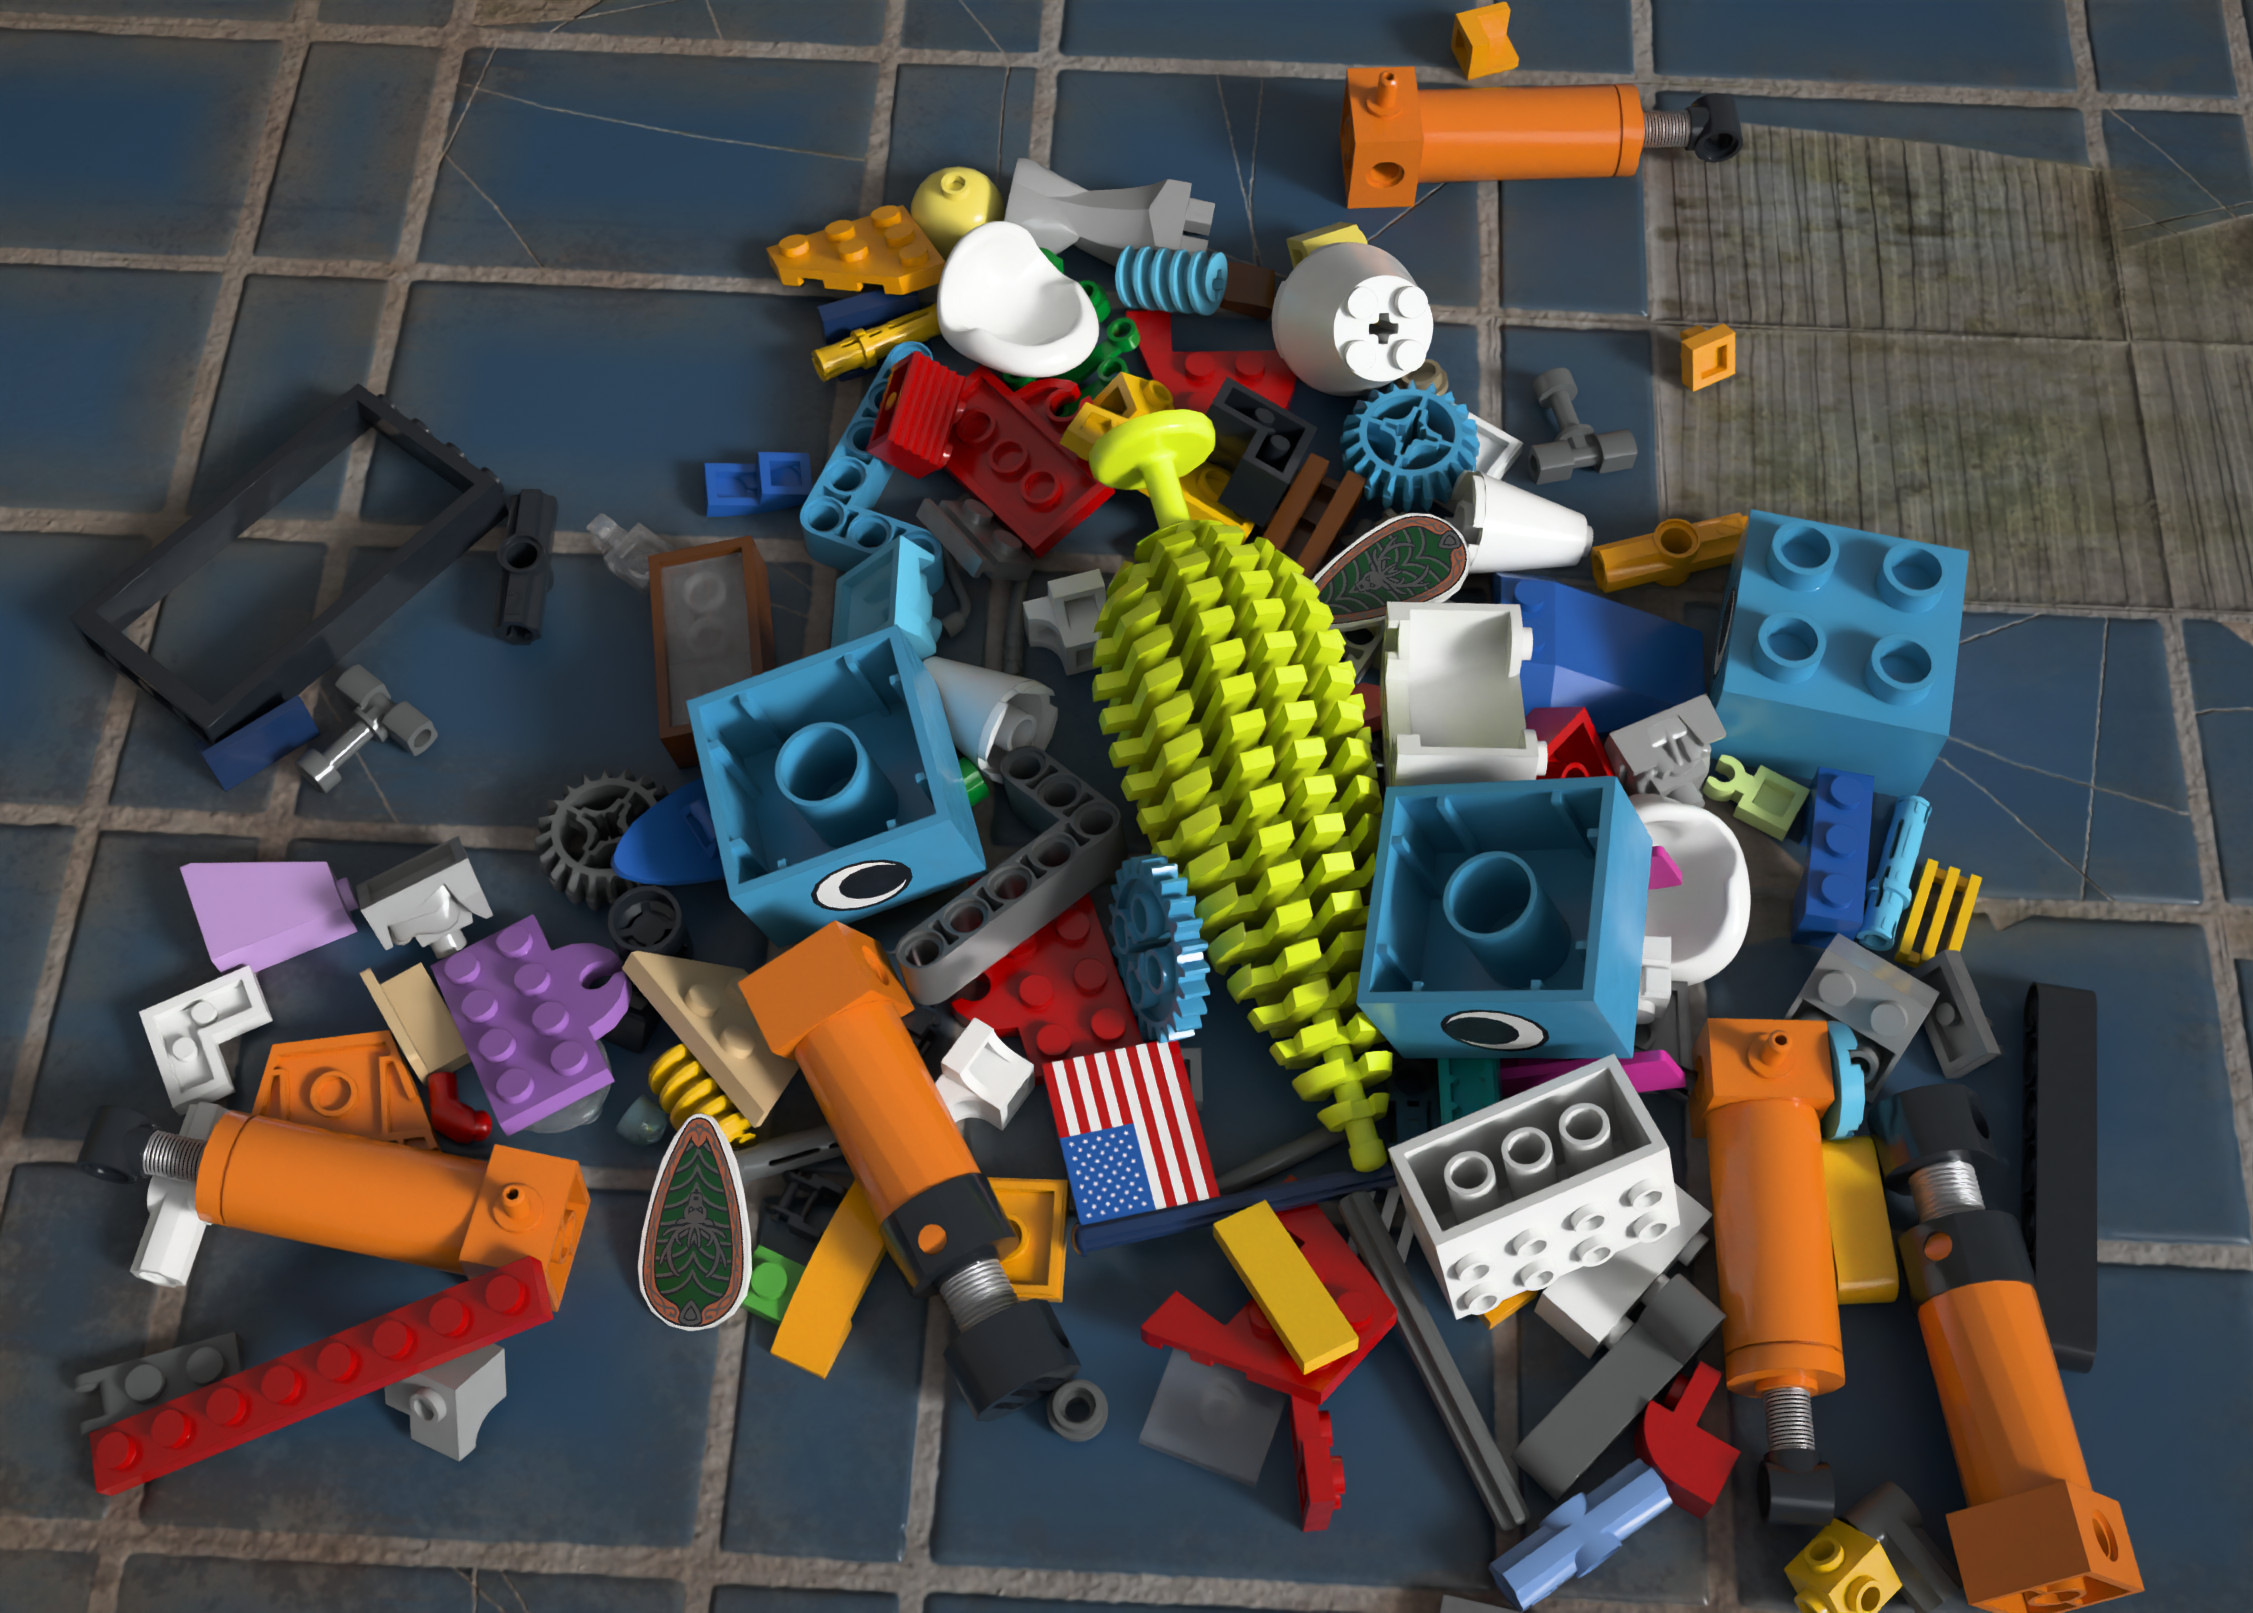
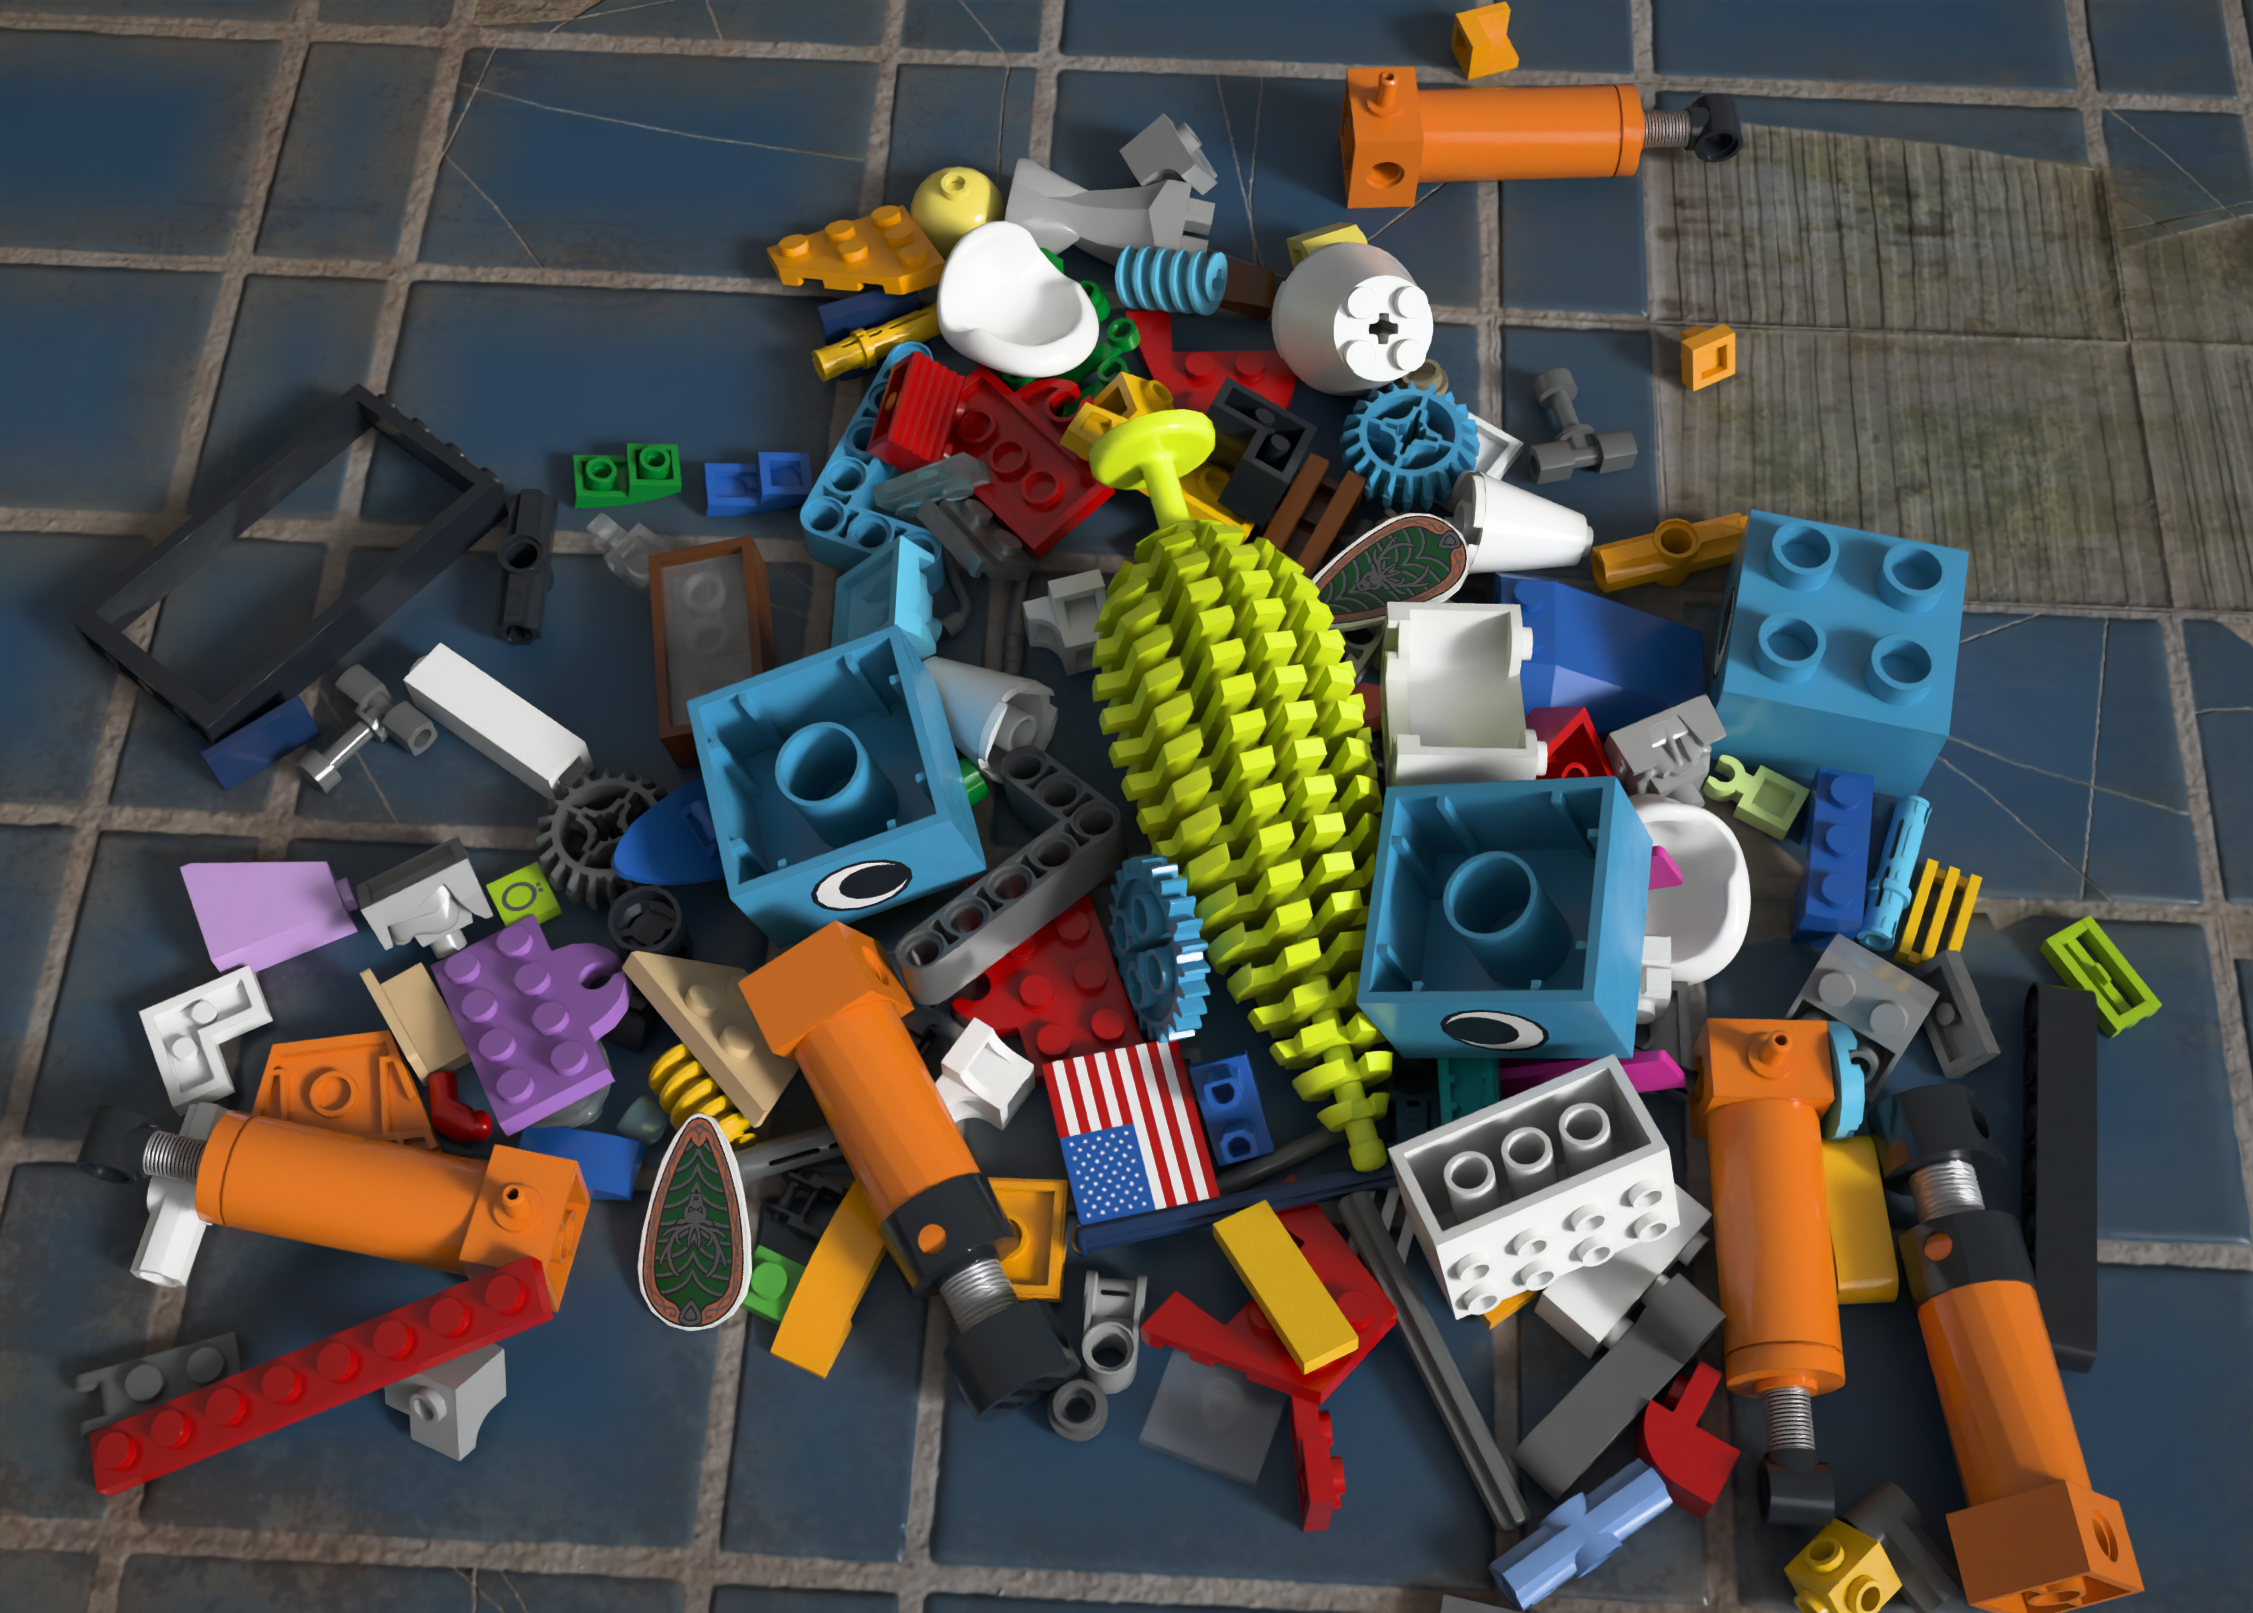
(498, 722): none -> white brick
(524, 894): none -> lime tile
(606, 1160): none -> blue slope
(620, 480): none -> green slope
(943, 480): none -> clear light blue plate
(1112, 1321): none -> light grey piece
(1169, 153): none -> light grey brick
(1232, 1108): none -> blue hips
(2082, 972): none -> lime tile

